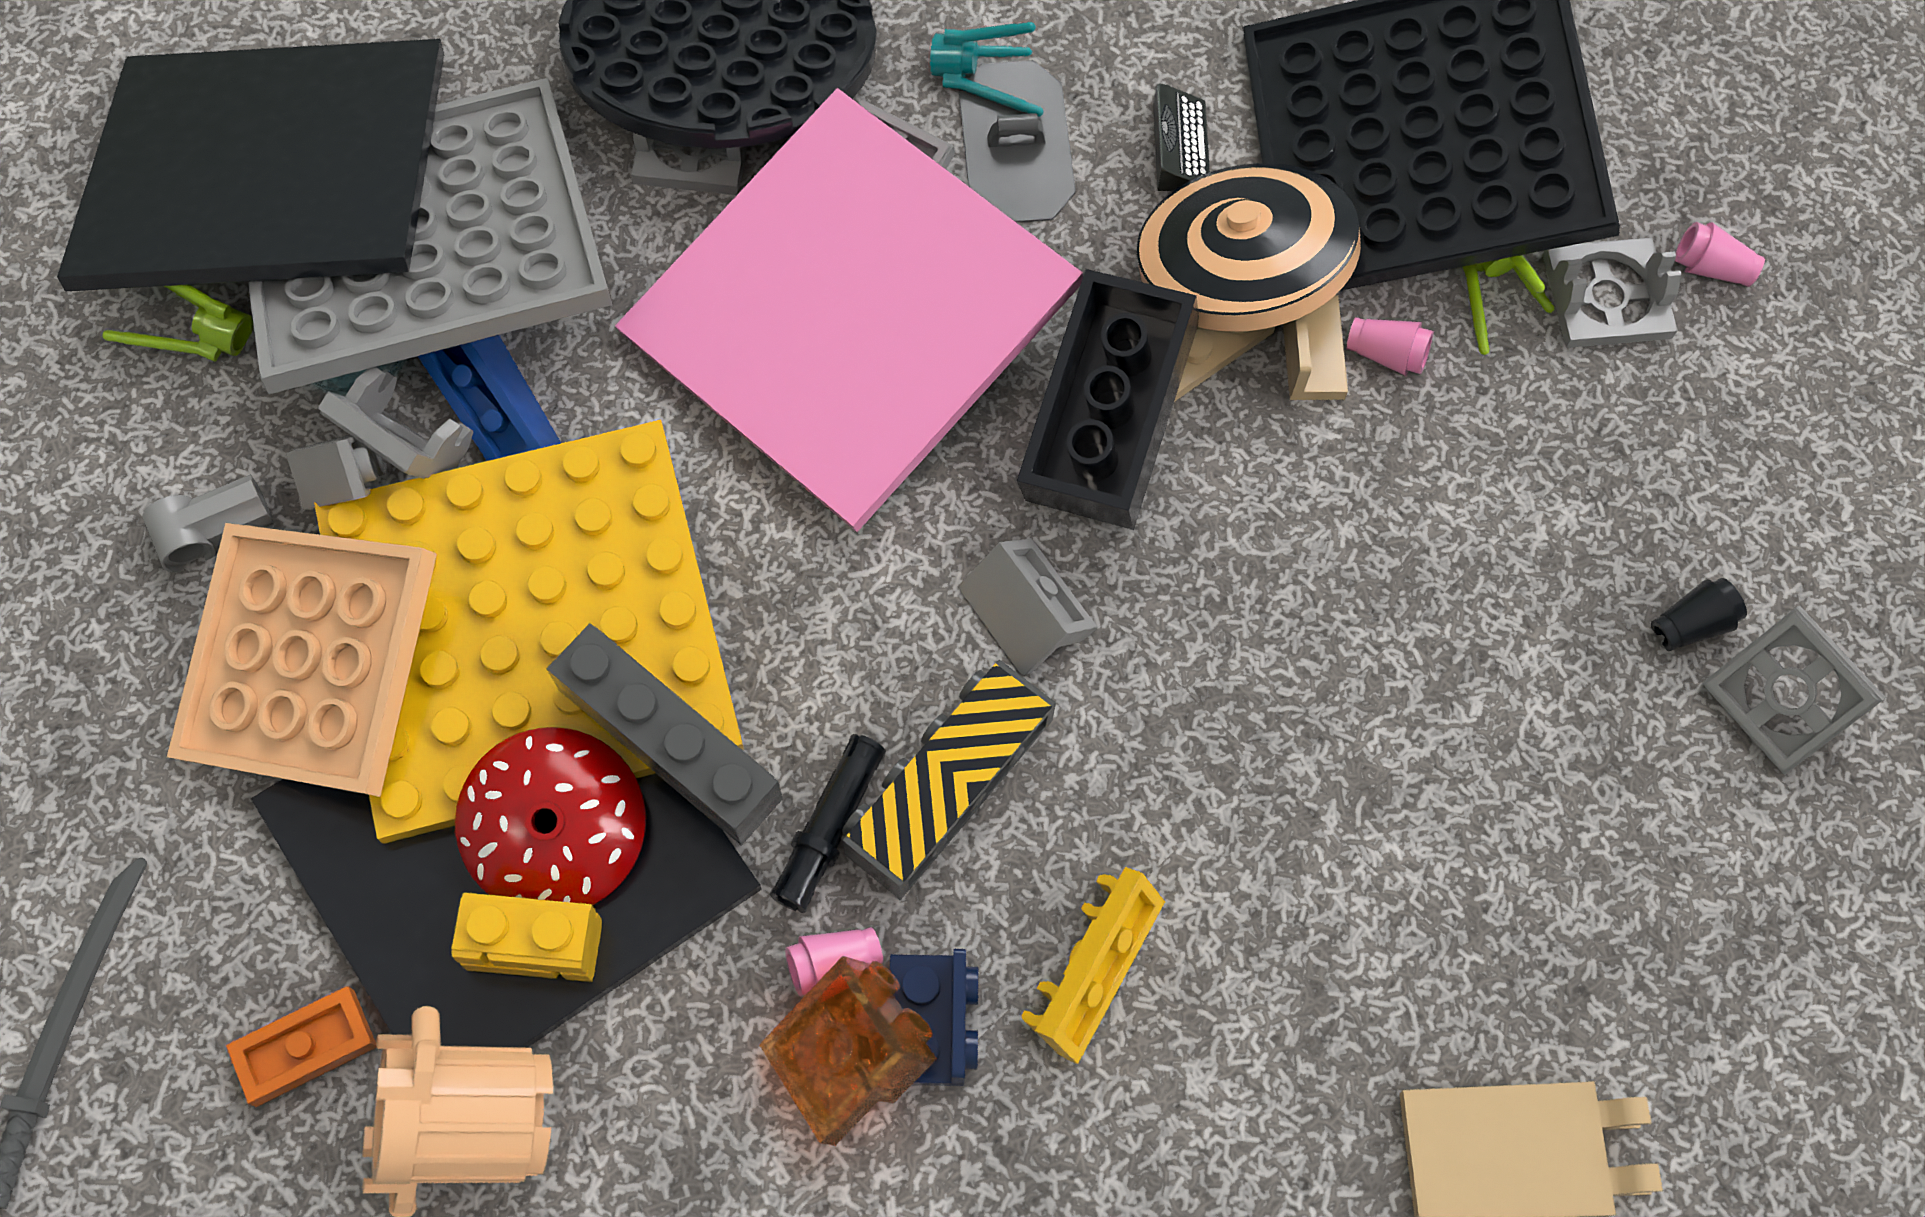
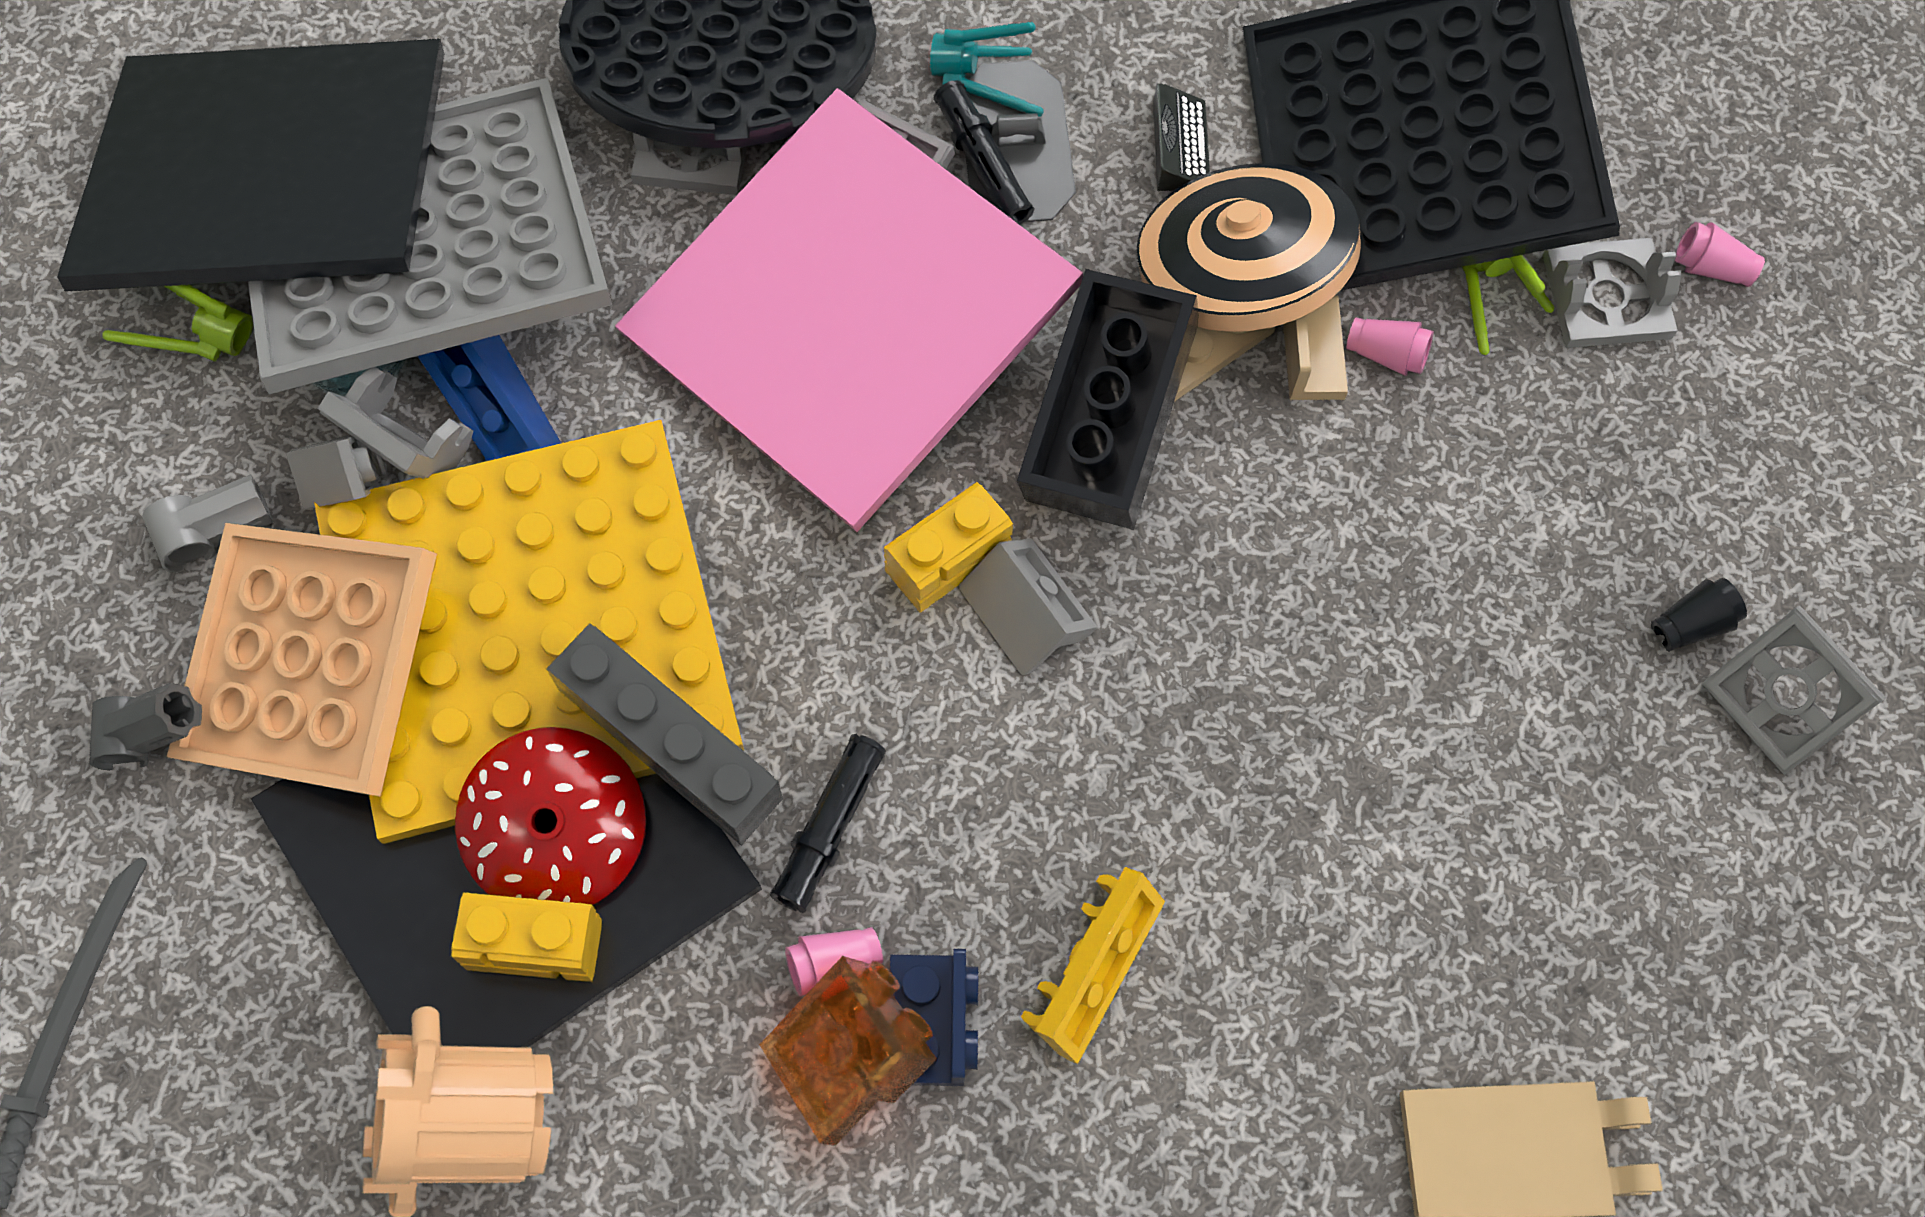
(133, 726): none -> dark grey piece
(301, 1046): orange plate -> none
(946, 546): none -> yellow brick
(947, 778): brick -> none
(972, 135): none -> black pin

